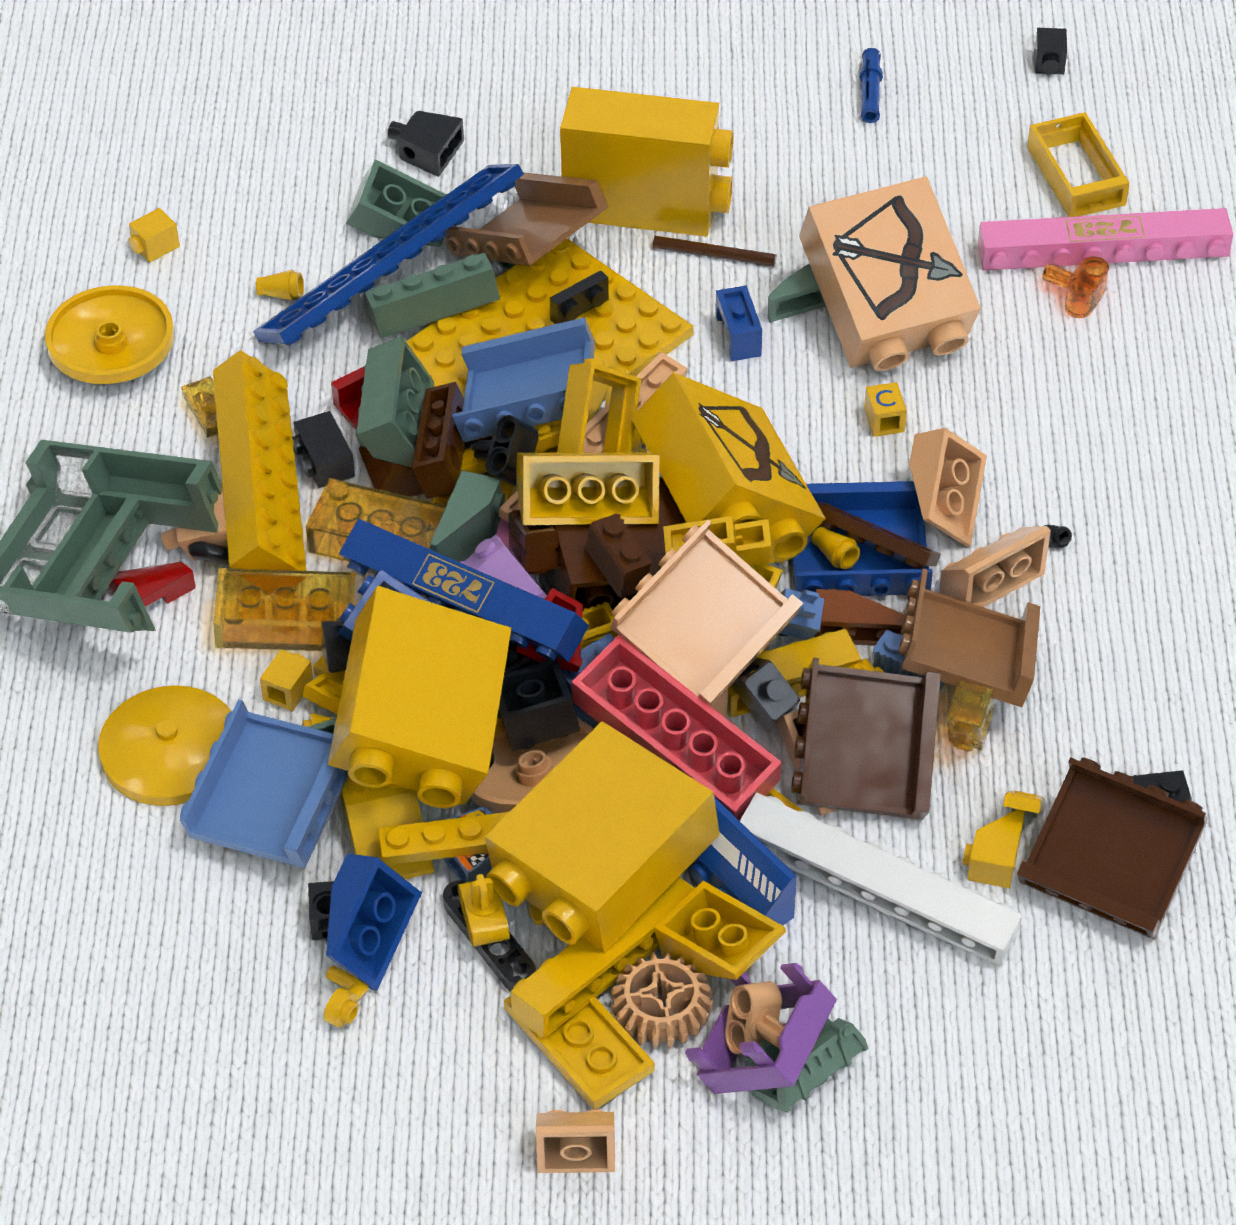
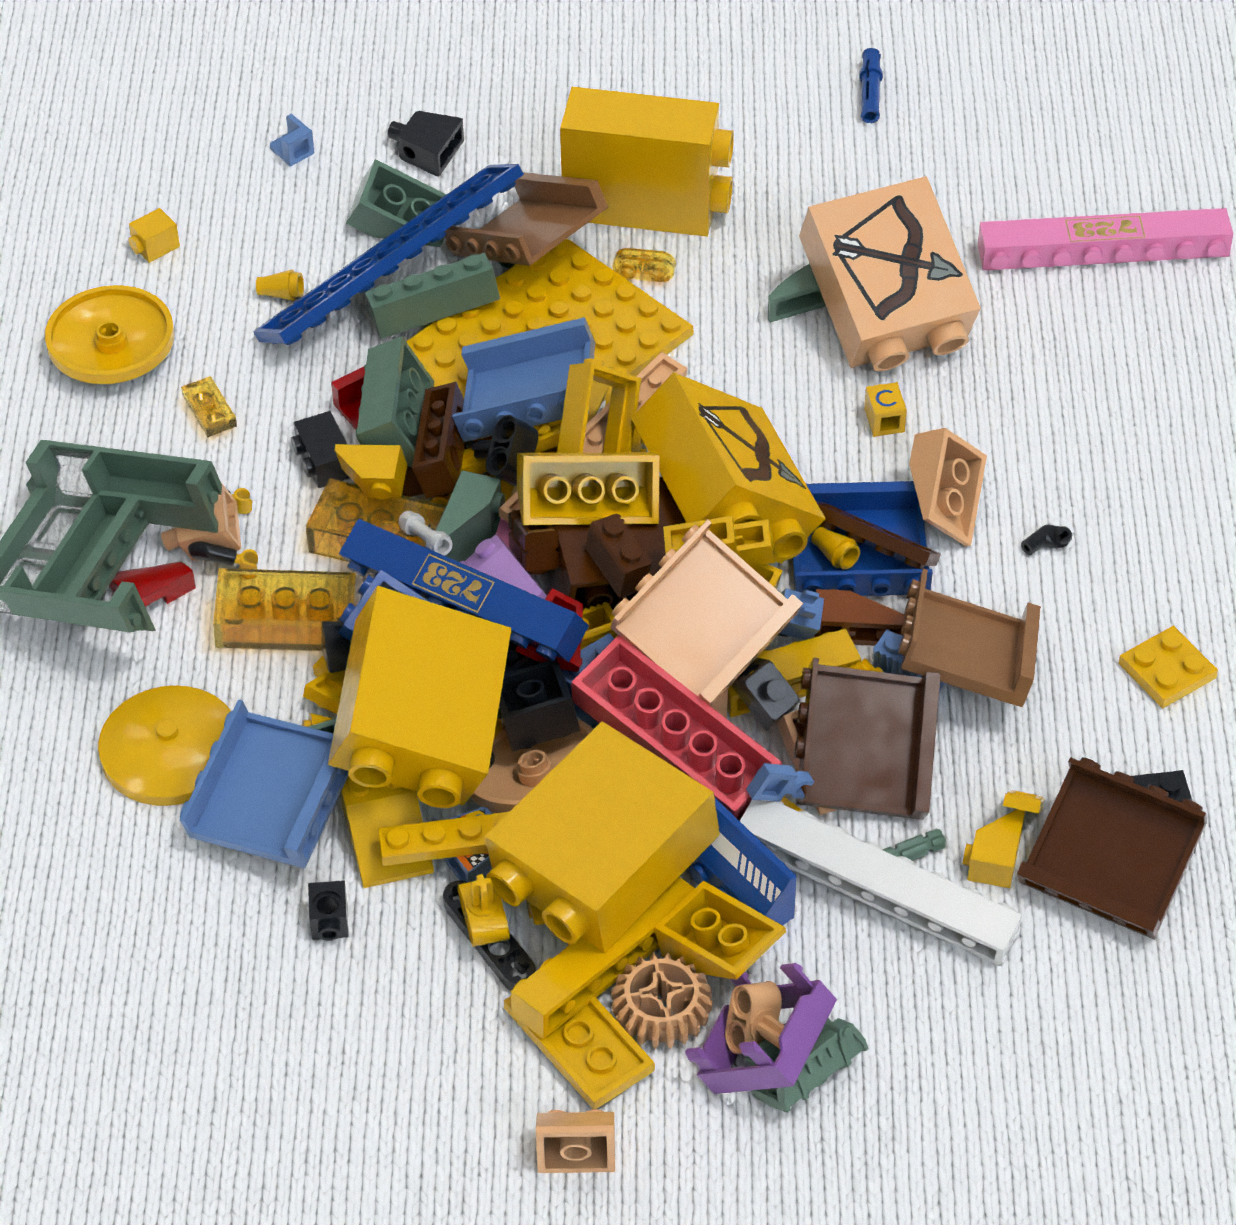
(258, 466): yellow brick -> none
(285, 679): yellow brick -> none
(295, 144): none -> medium blue panel
(343, 1004): yellow plate -> none
(368, 917): blue slope -> none
(374, 468): none -> yellow slope
(414, 524): none -> white bar
(579, 298): plate -> none
(644, 264): none -> clear yellow plate
(714, 250): reddish brown bar -> none
(741, 322): blue panel -> none
(776, 780): none -> medium blue plate
(919, 845): none -> sand green axle
(970, 716): clear yellow brick -> none
(998, 567): light nougat slope -> none
(1050, 50): black brick -> none
(1083, 286): clear orange beam -> none
(1086, 198): yellow window -> none
(1168, 666): none -> yellow plate

